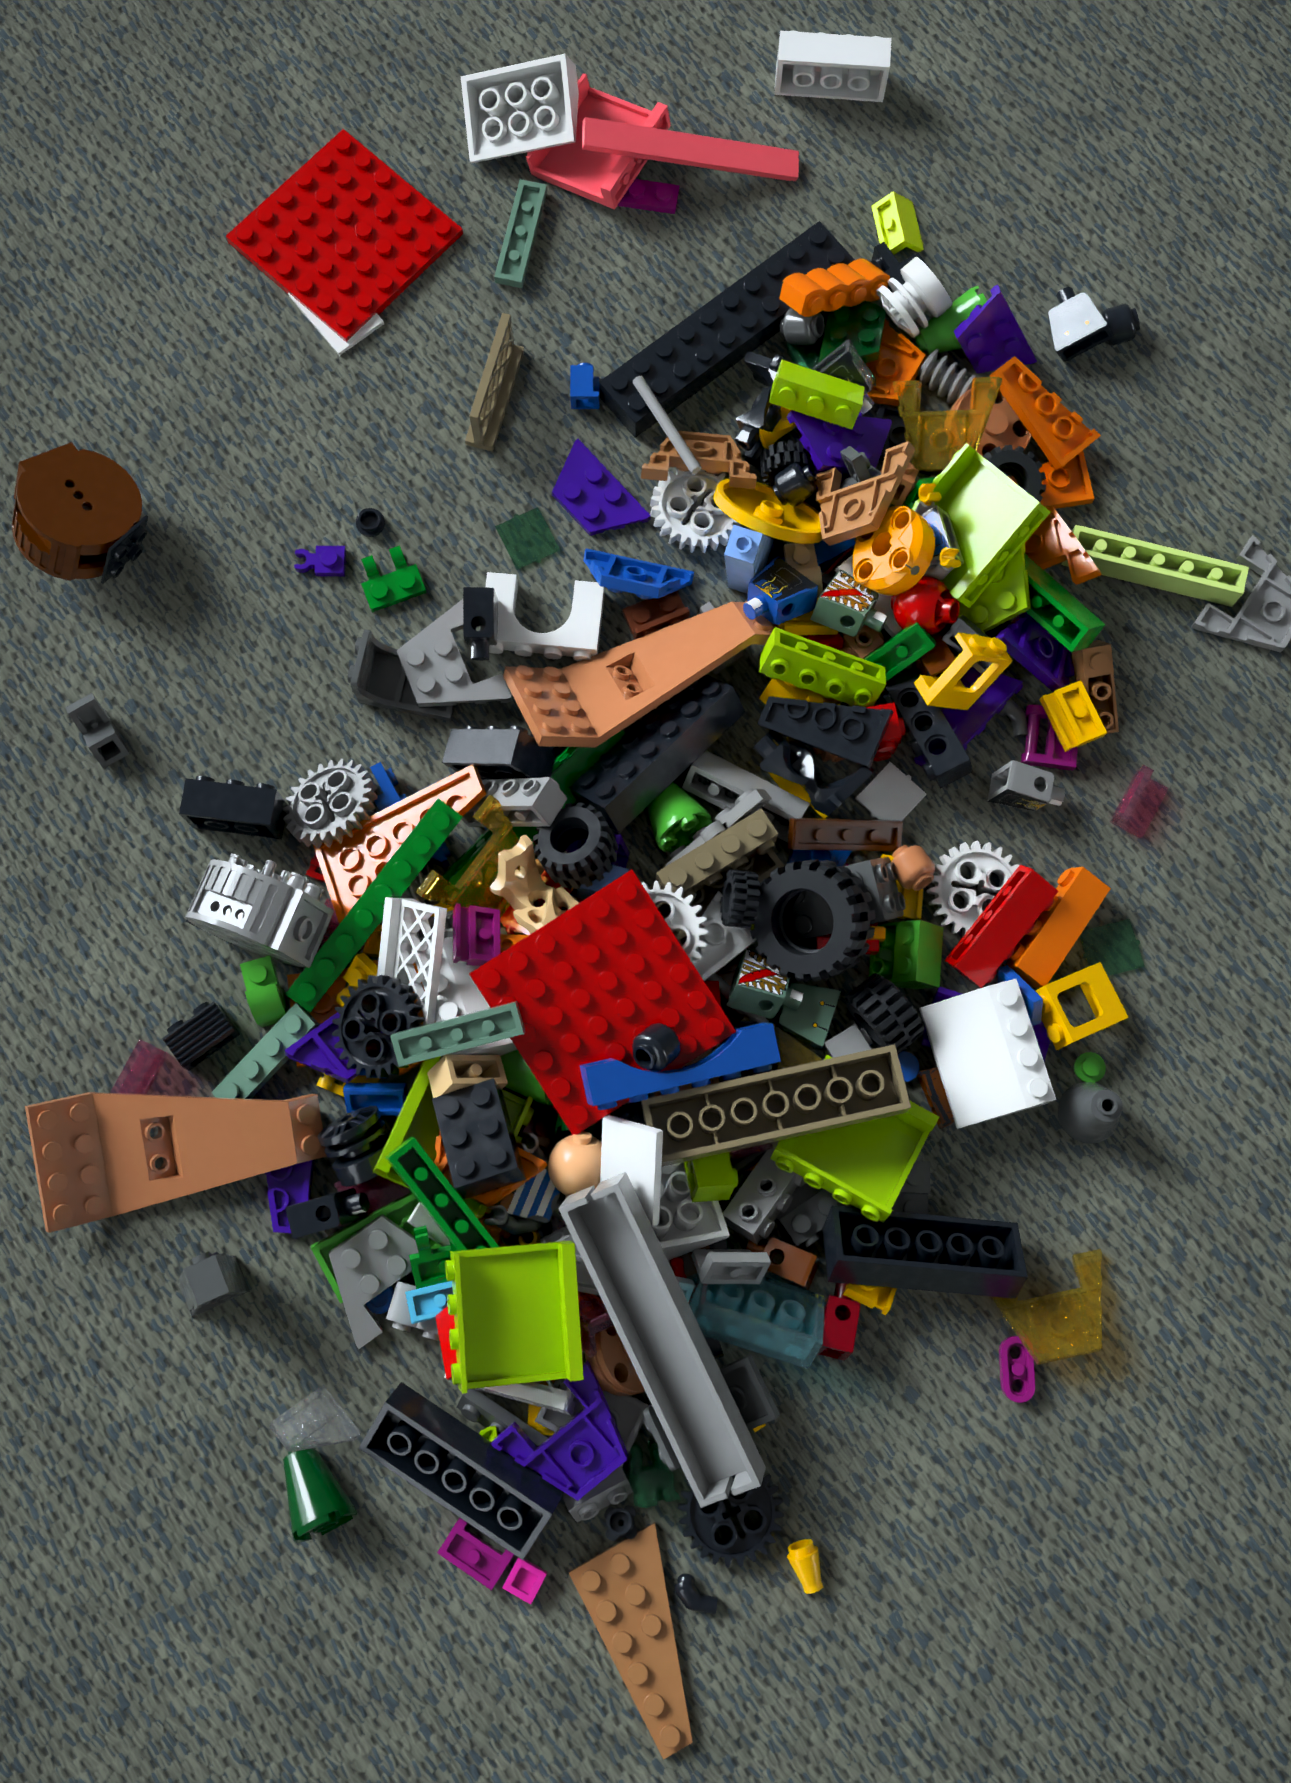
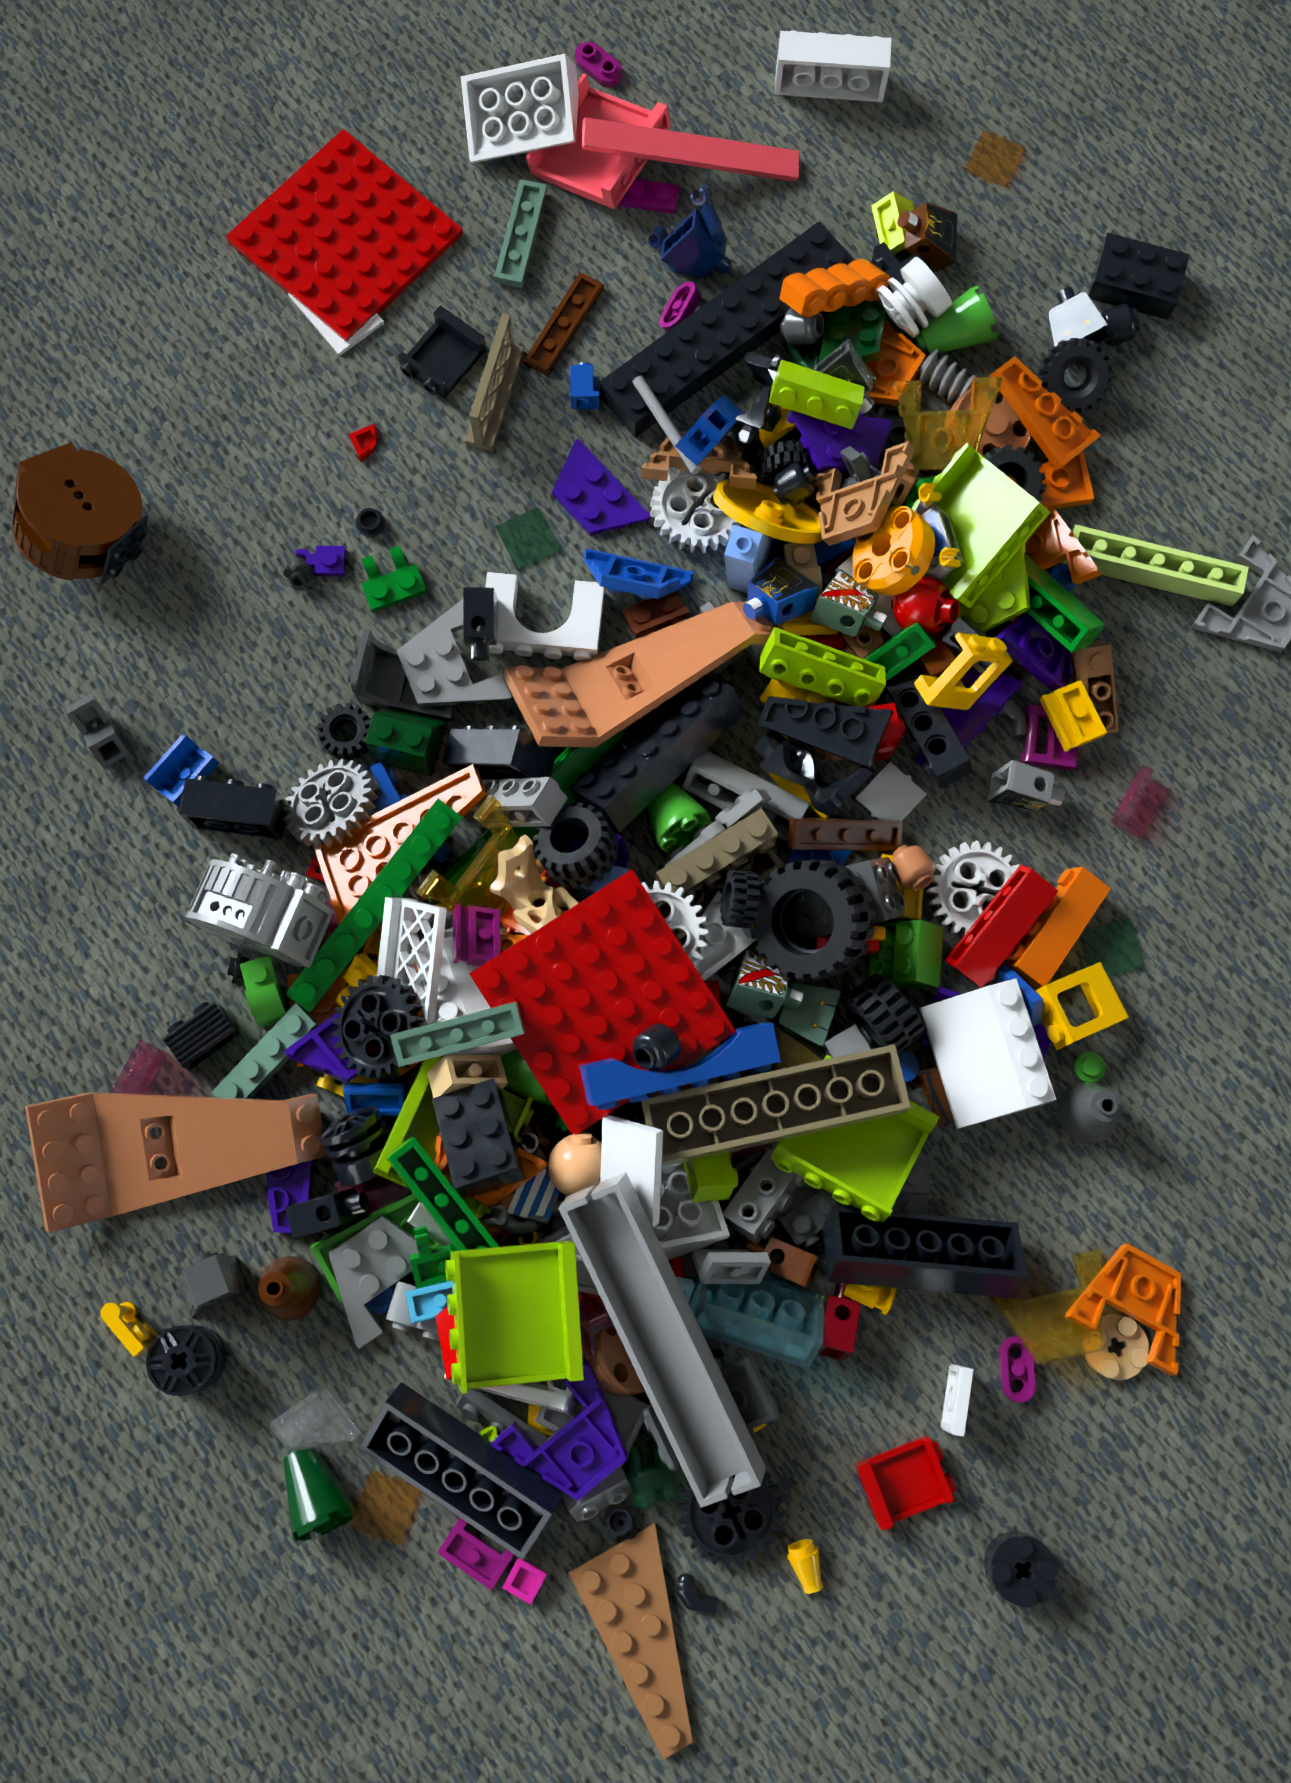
(128, 1328): none -> yellow plate
(180, 762): none -> blue bracket
(204, 1360): none -> black wheel
(234, 967): none -> black plate
(288, 1288): none -> reddish brown cone
(301, 576): none -> pearl dark grey plate
(333, 720): none -> black tyre
(364, 441): none -> red tile
(385, 1507): none -> clear orange piece
(405, 740): none -> dark green slope
(443, 353): none -> black panel
(563, 324): none -> reddish brown tile
(596, 63): none -> magenta plate
(680, 305): none -> magenta plate
(696, 242): none -> dark blue torso
(709, 429): none -> blue slope
(905, 1481): none -> red panel
(931, 233): none -> reddish brown torso
(956, 1399): none -> white tile
(993, 335): dark purple wing -> none
(994, 158): none -> clear orange piece
(1039, 1565): none -> black brick
(1062, 575): none -> blue tile
(1097, 369): none -> black tyre
(1132, 1357): none -> tan plate
(1138, 275): none -> black brick
(1141, 1290): none -> orange wing

